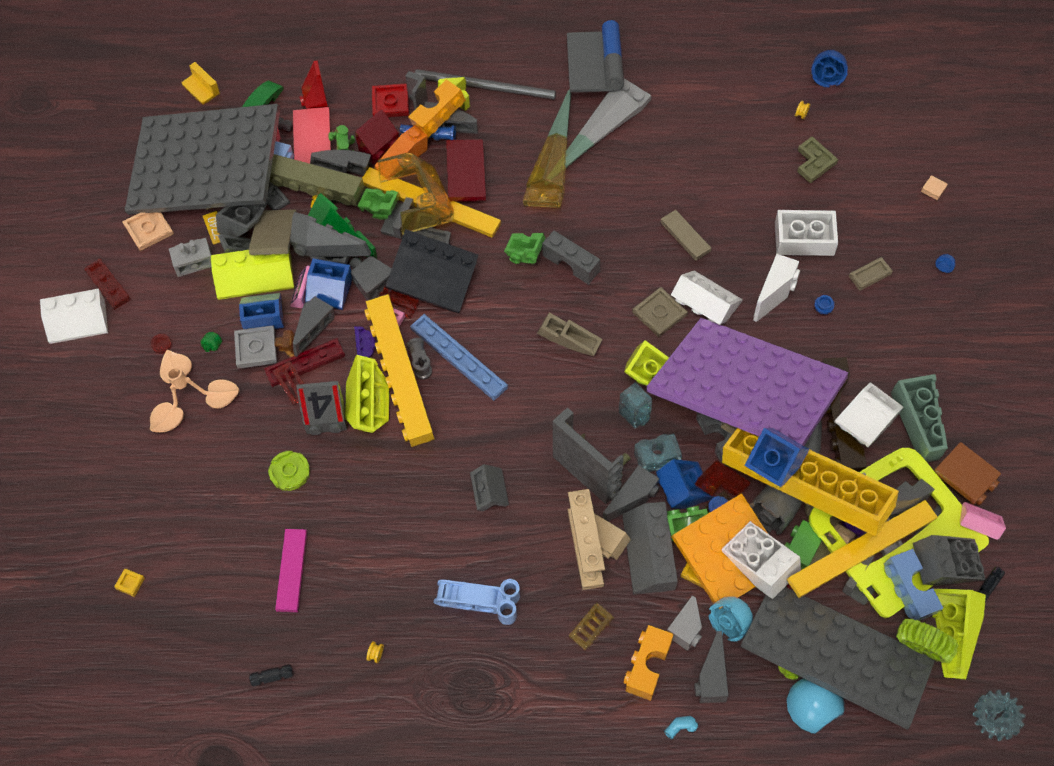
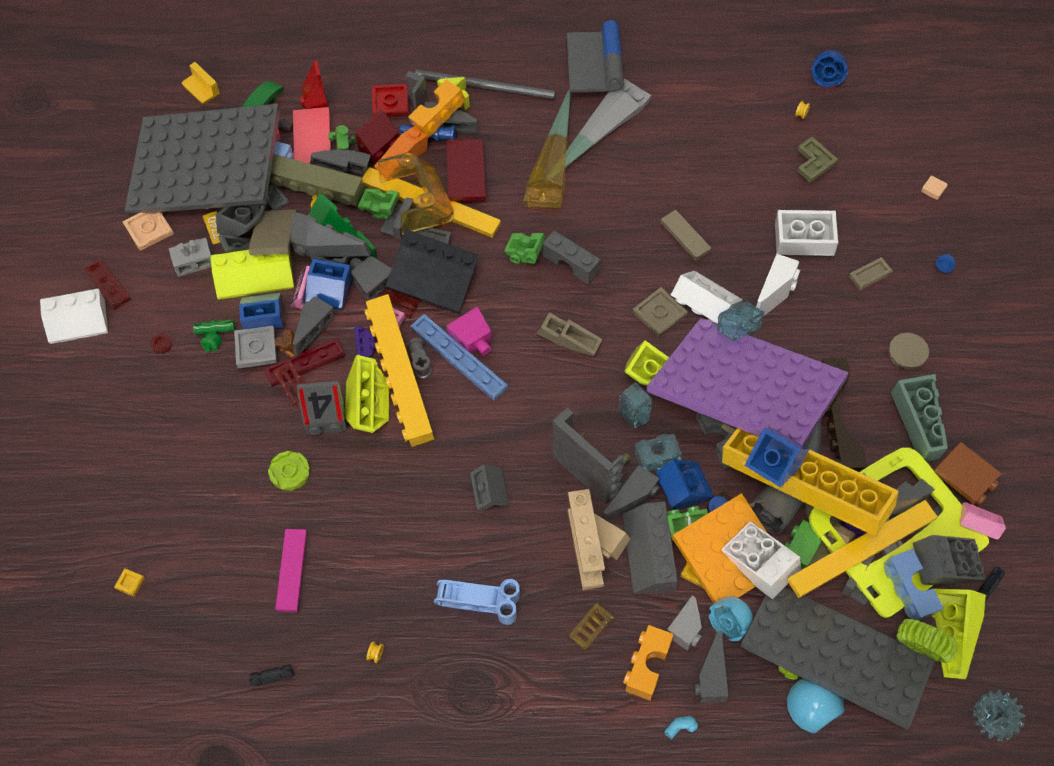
(174, 371): light nougat plant -> none
(214, 327): none -> green pin
(471, 332): none -> dark pink torso
(721, 476): clear red plate -> none
(740, 320): none -> clear light blue brick
(824, 304): blue plate -> none
(869, 414): white slope -> none
(908, 351): none -> dark tan tile

